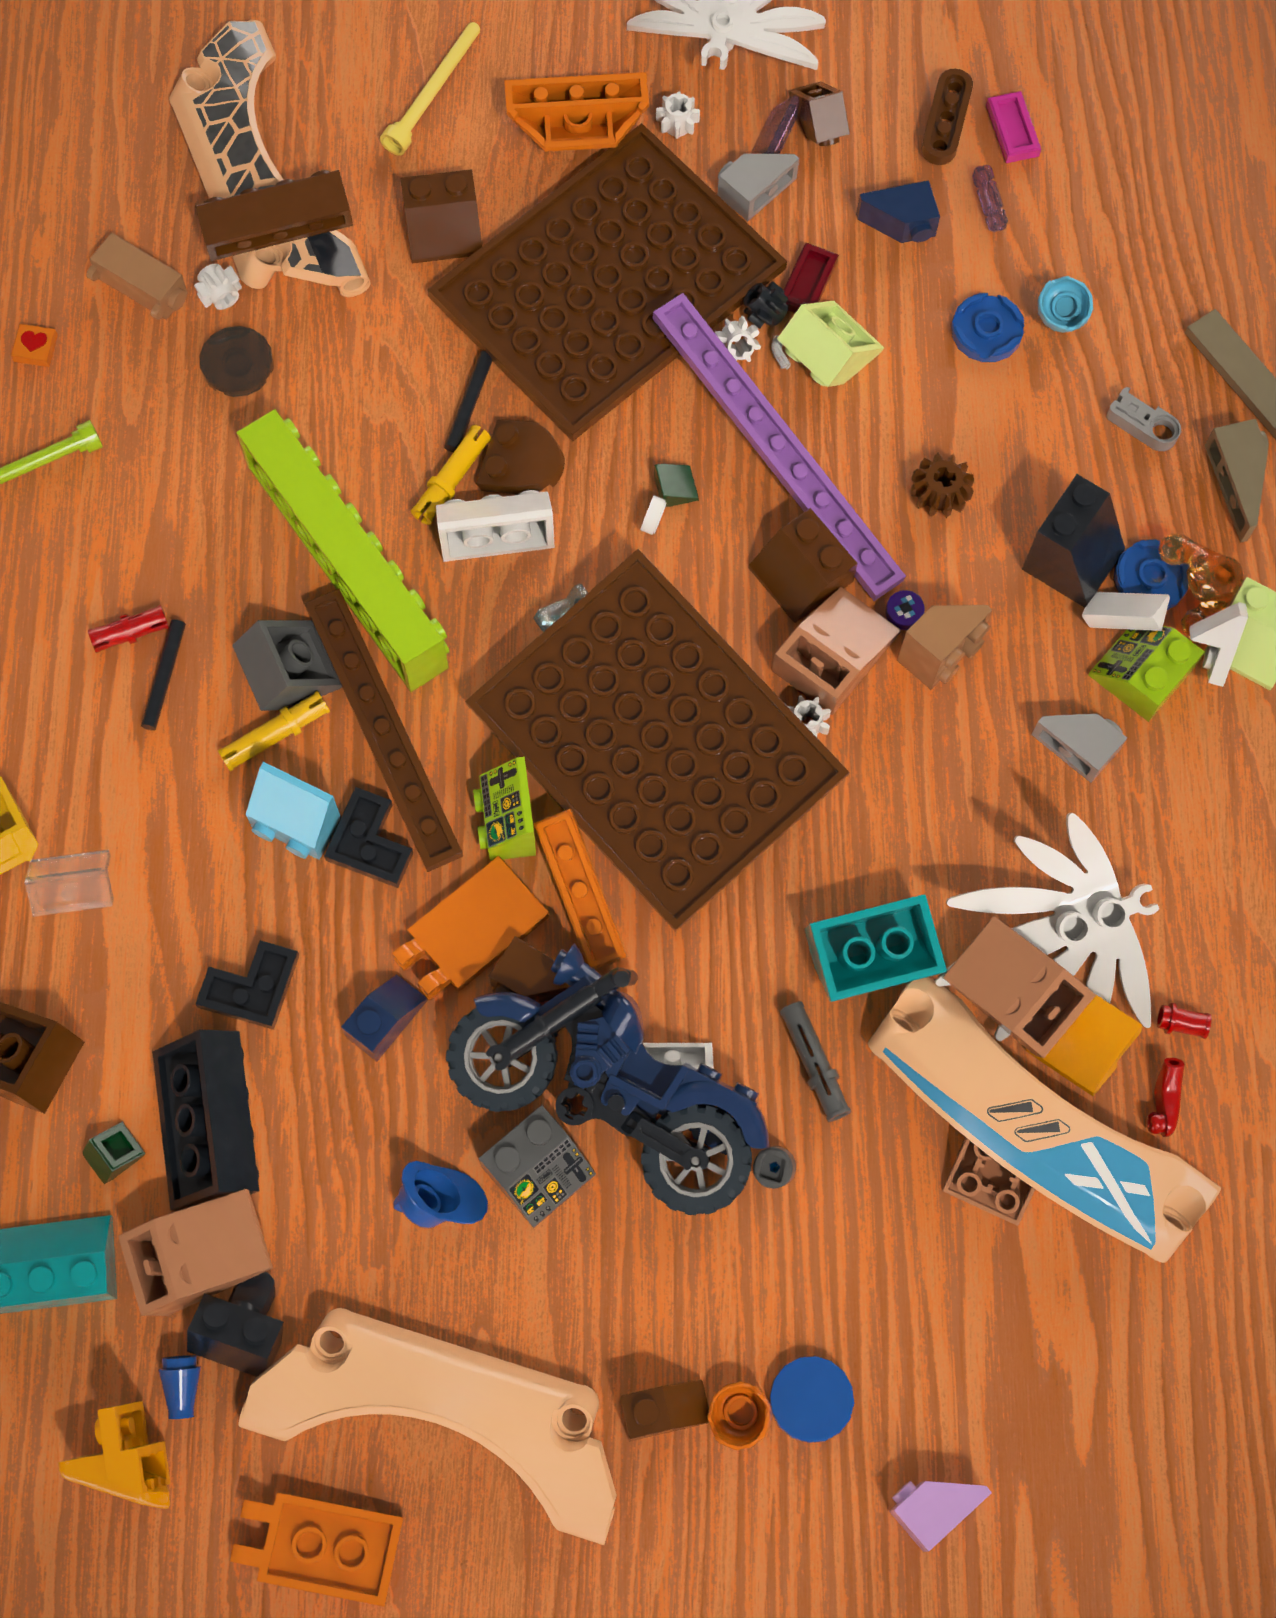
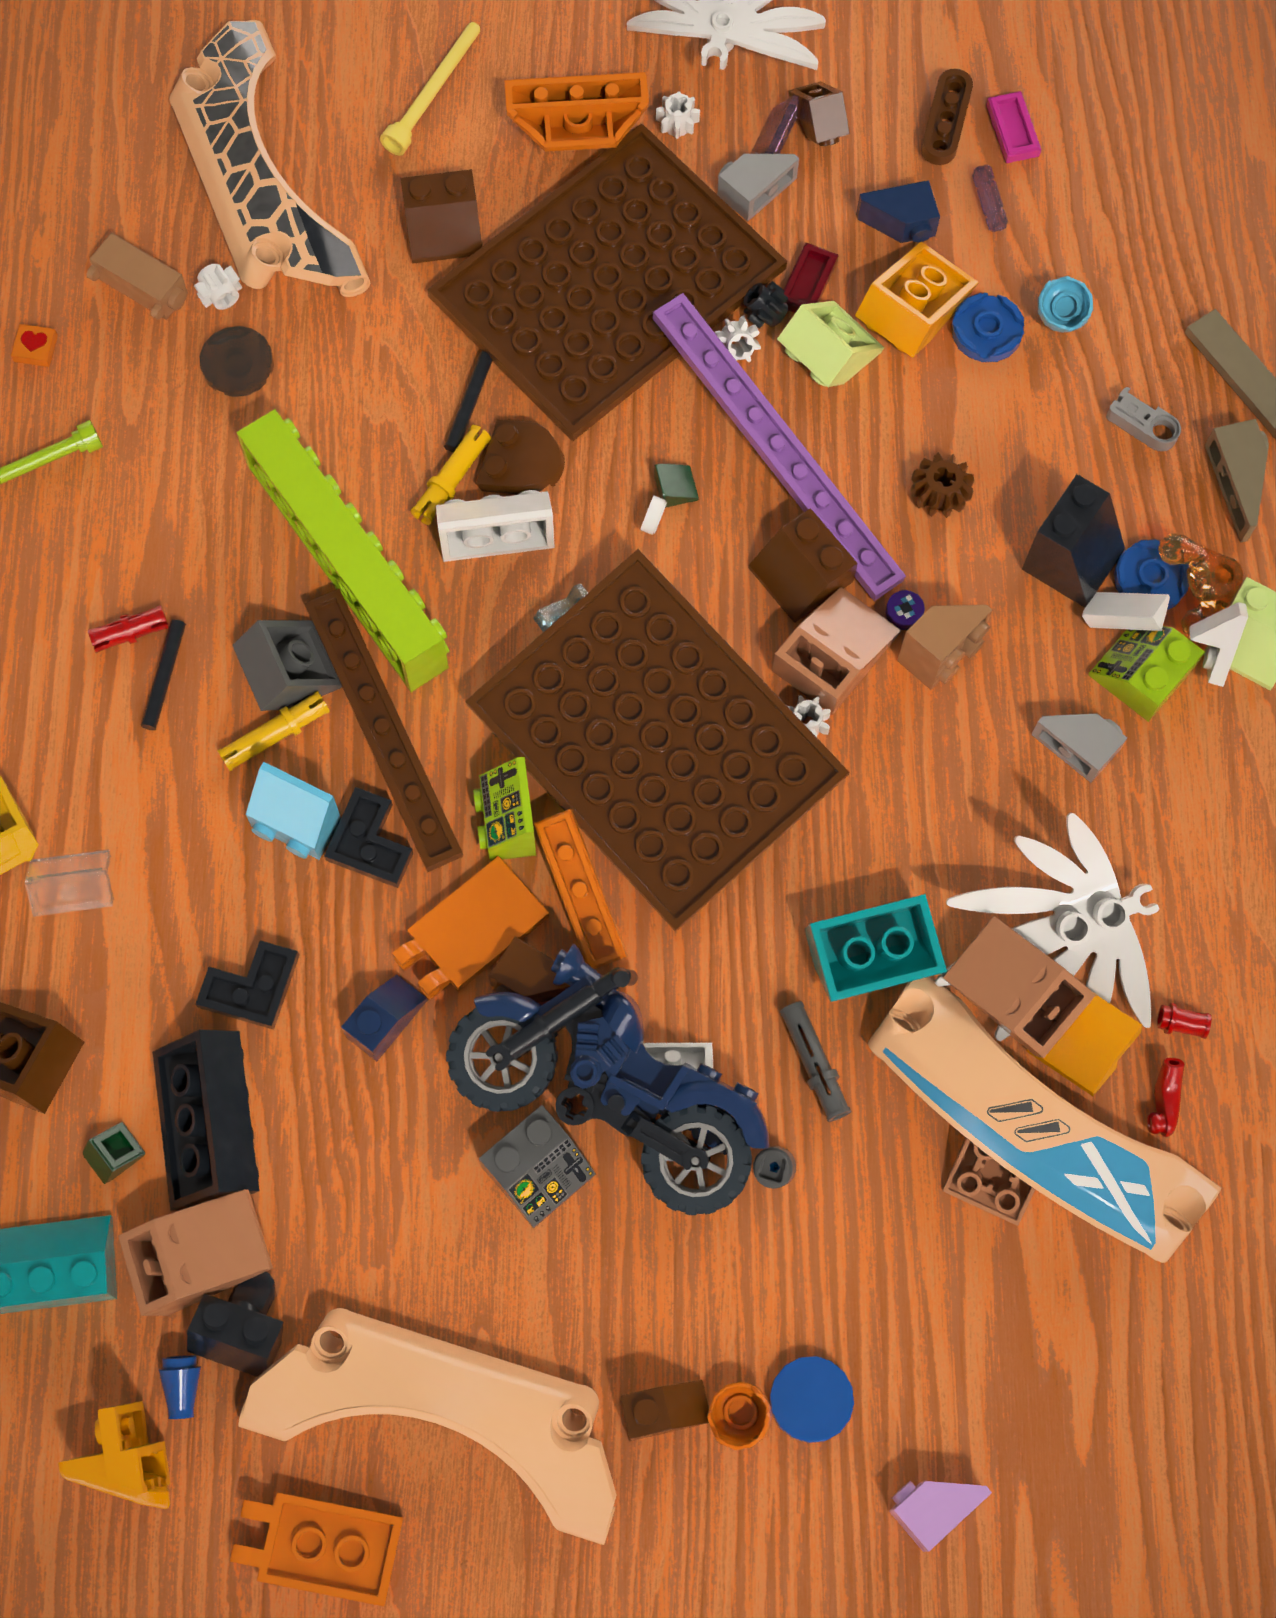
(274, 214): reddish brown brick -> none
(439, 1195): blue piece -> none
(779, 352): white leg -> none
(915, 298): none -> light orange slope

